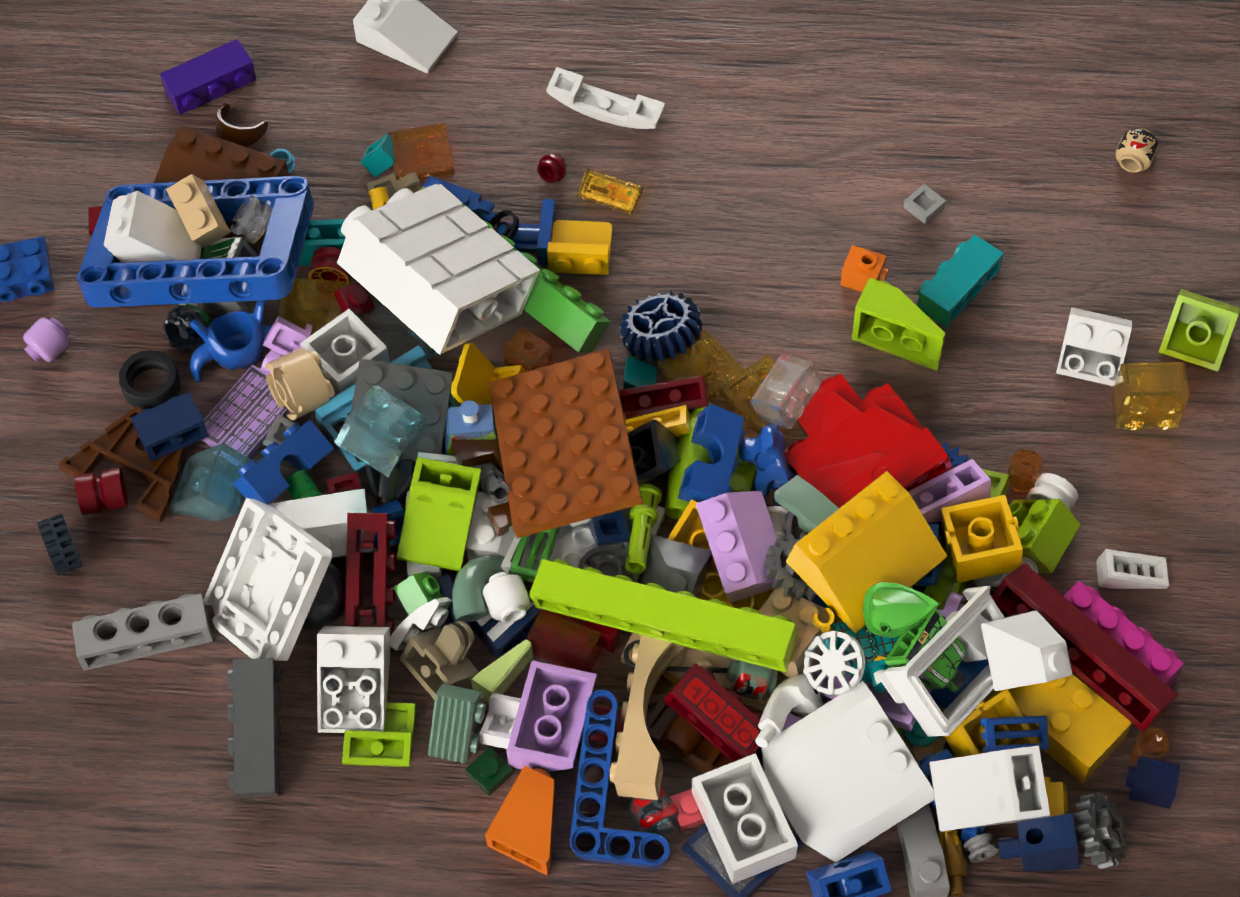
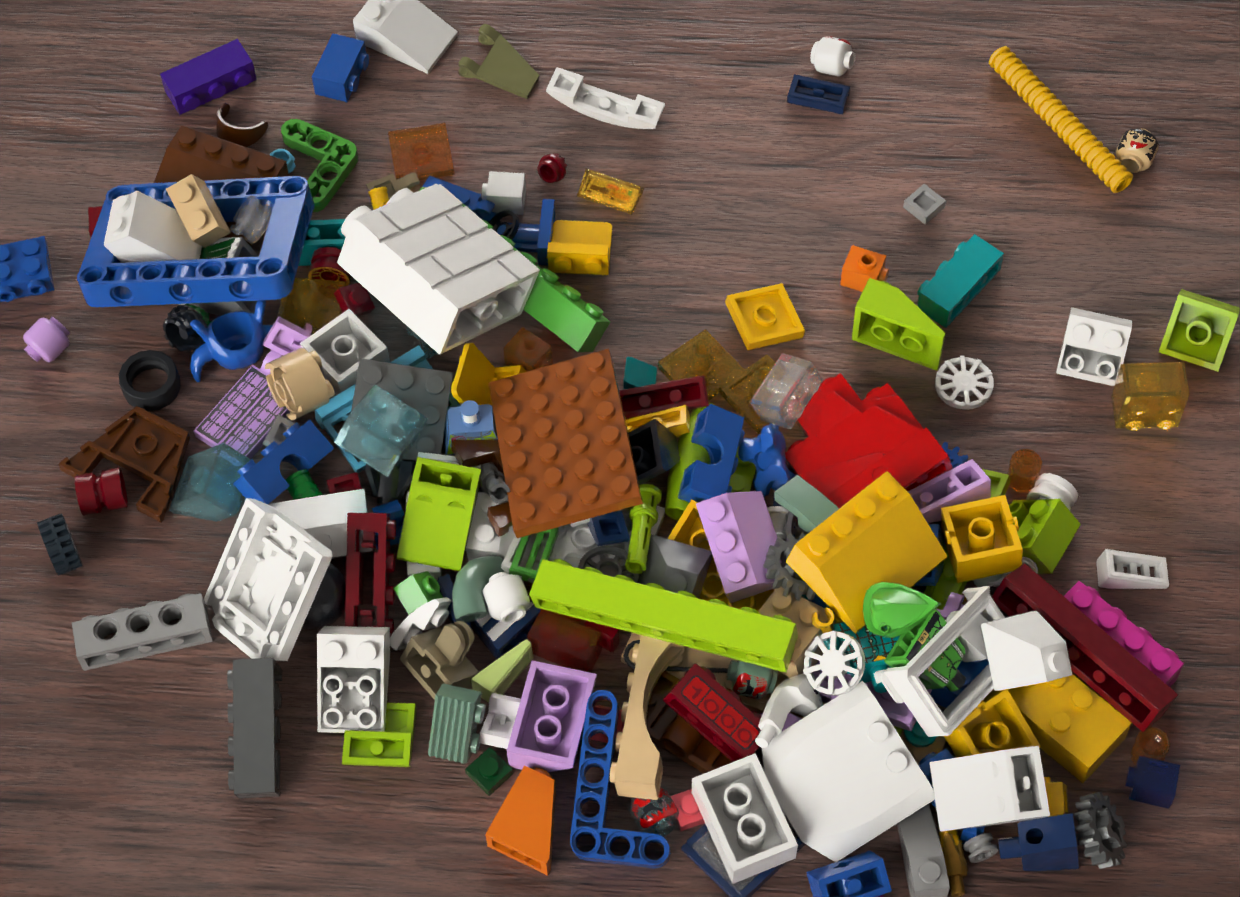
(169, 426): dark blue brick -> none
(327, 155): none -> bright green beam
(340, 67): none -> blue brick
(379, 156): teal slope -> none
(502, 65): none -> olive flag
(505, 191): none -> white brick
(661, 327): dark blue gear -> none
(764, 316): none -> yellow plate
(817, 98): none -> dark blue tile
(832, 56): none -> white head
(964, 382): none -> white wheel
(990, 735): blue tile -> none
(1060, 119): none -> yellow piece

